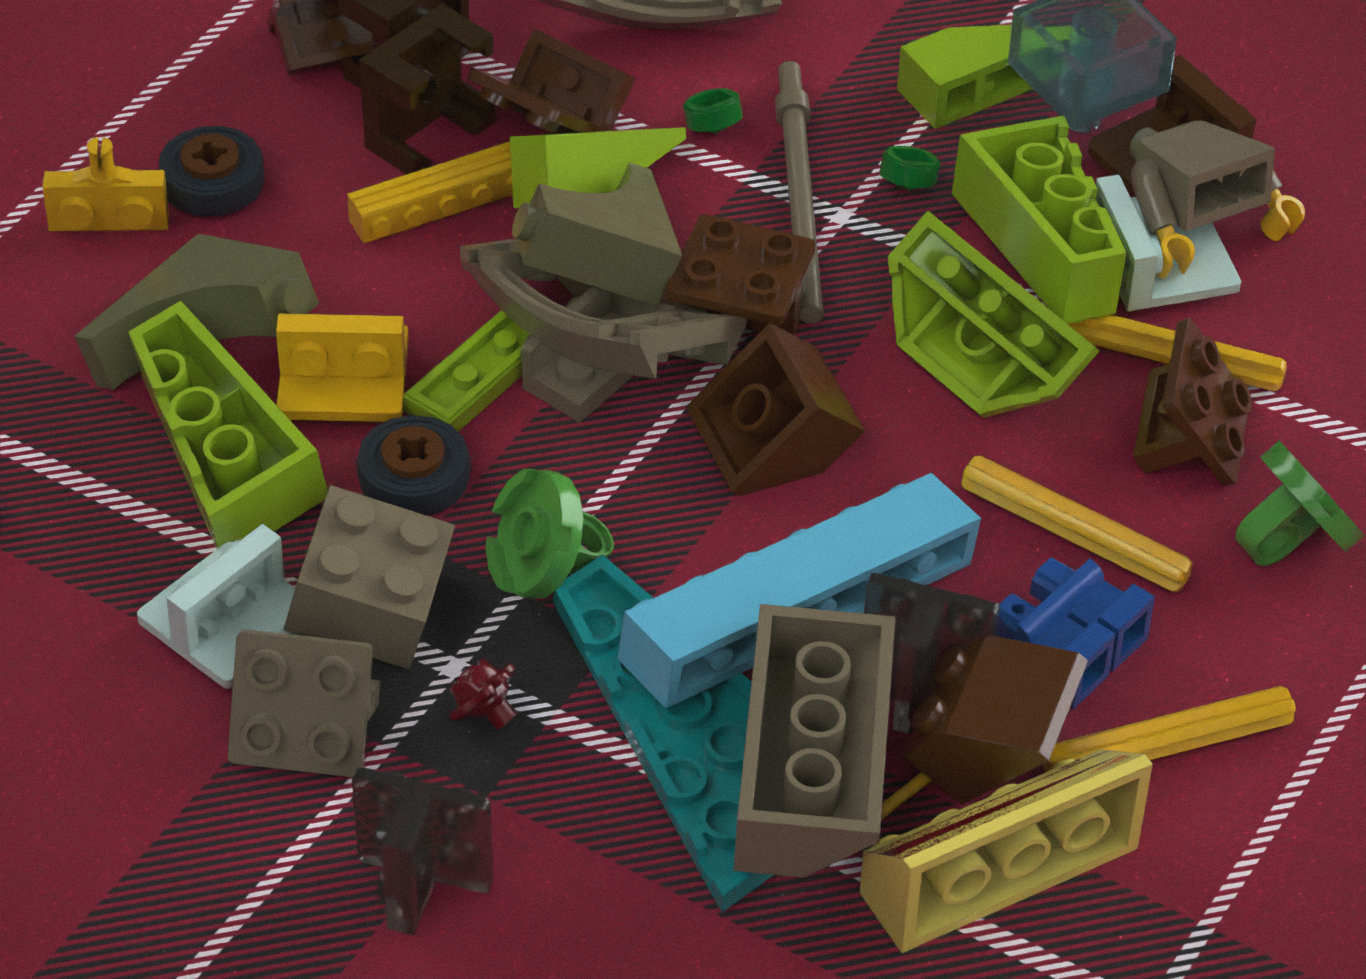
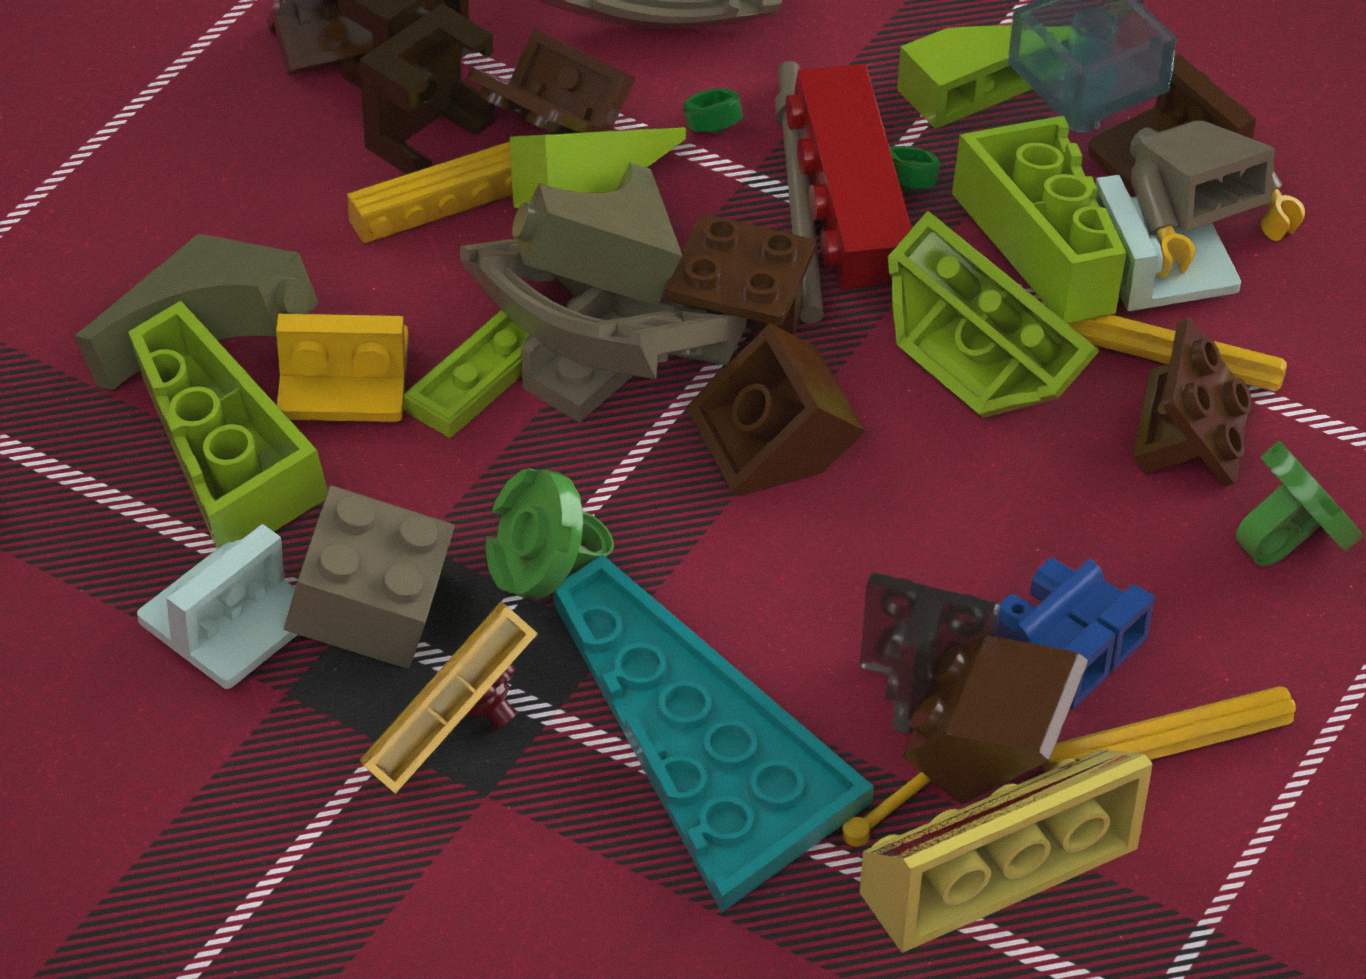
(105, 195): yellow plate -> none
(212, 170): black wheel -> none
(301, 702): dark tan bracket -> none
(414, 464): black wheel -> none
(420, 838): clear smoke bracket -> none
(448, 697): none -> yellow piece
(711, 622): medium azure brick -> none
(814, 739): dark tan slope -> none
(849, 171): none -> red brick
(1077, 524): yellow axle -> none

